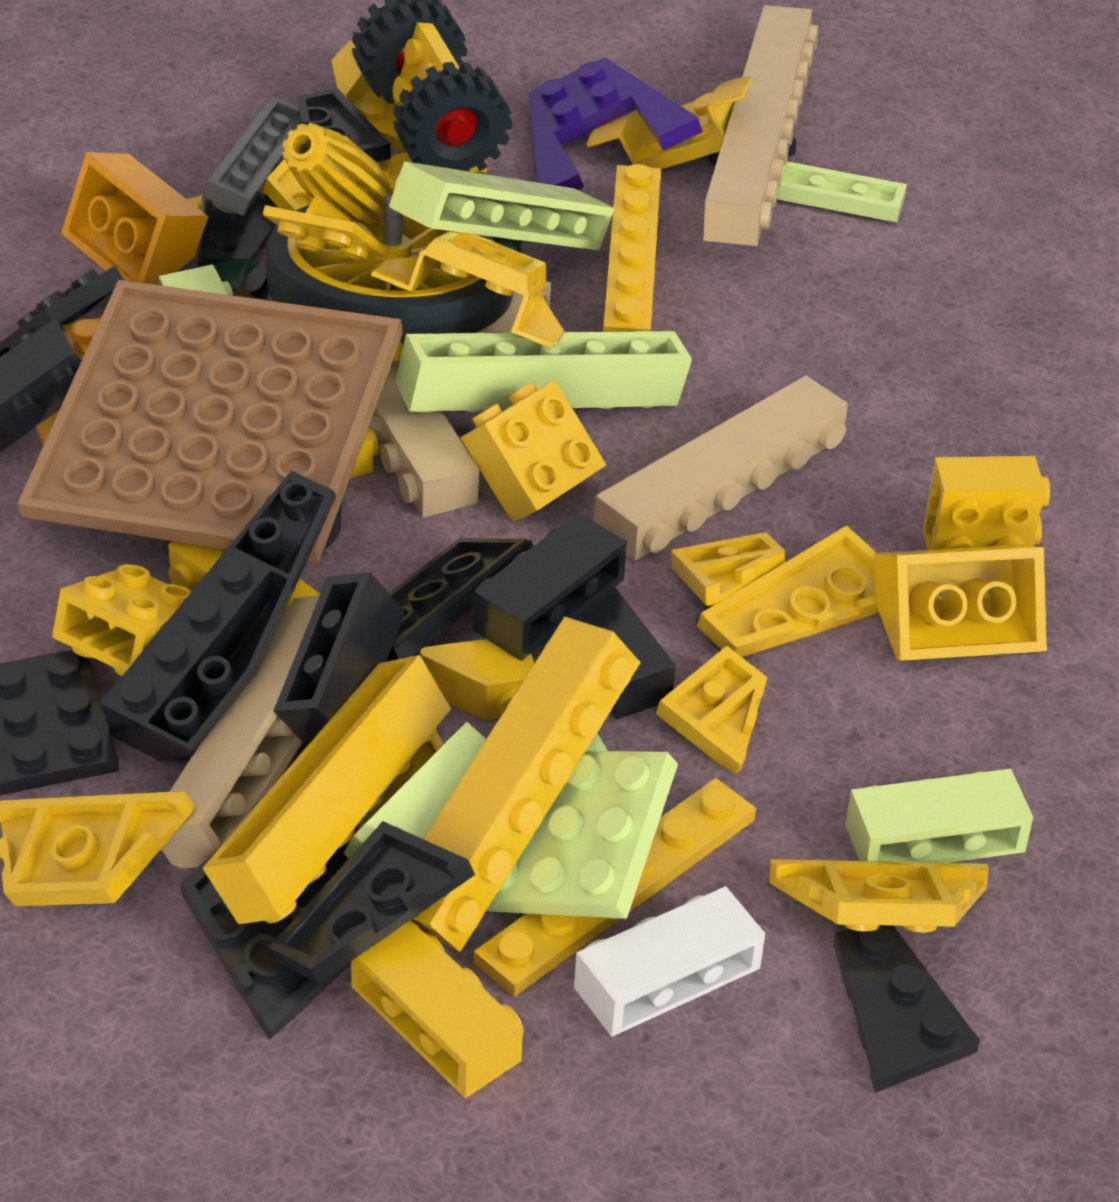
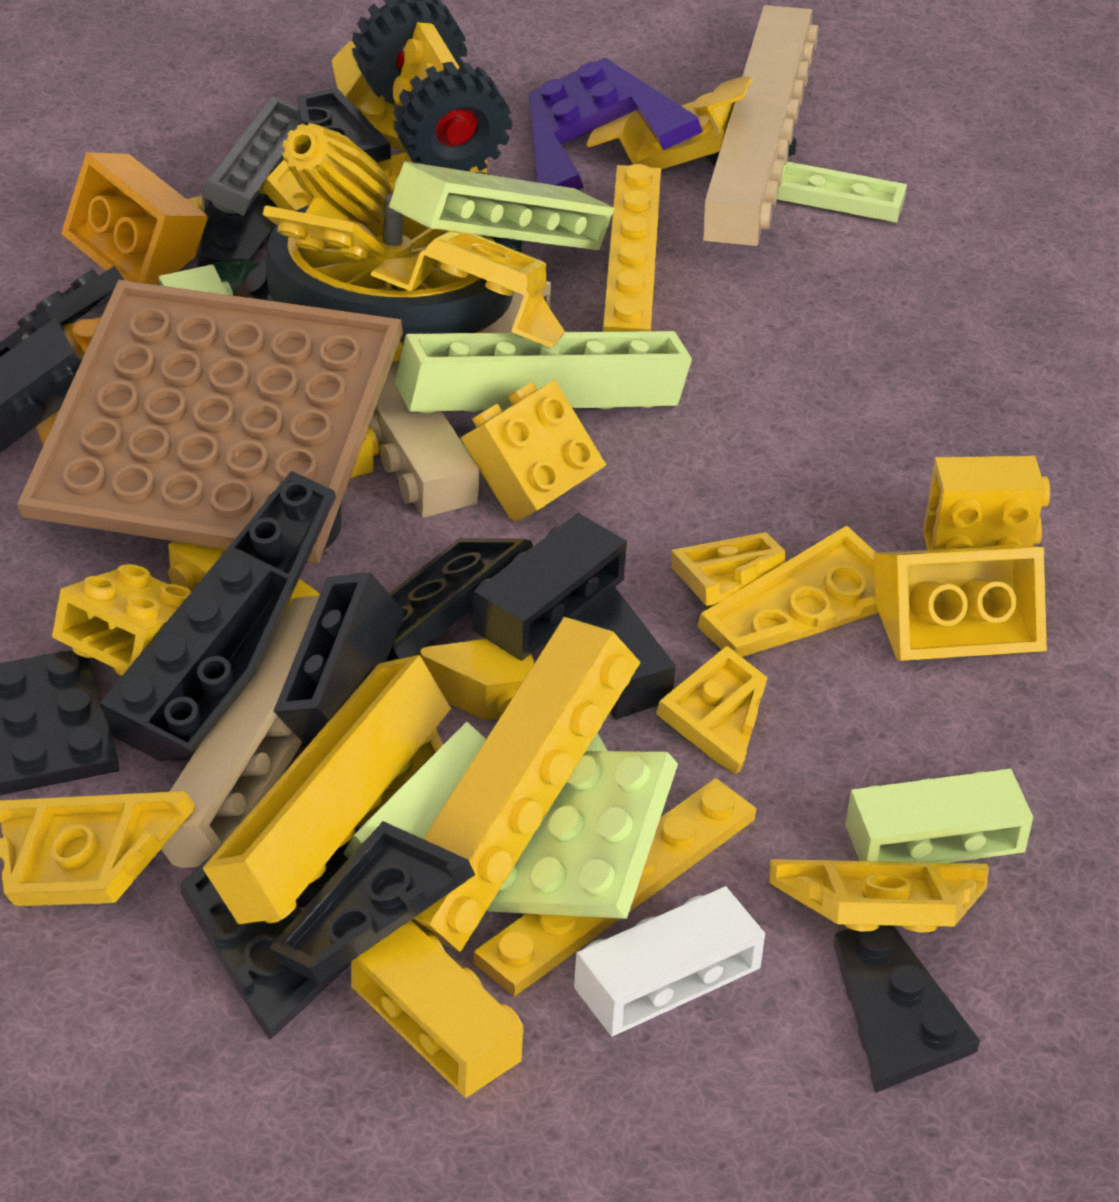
(722, 466): tan brick -> none

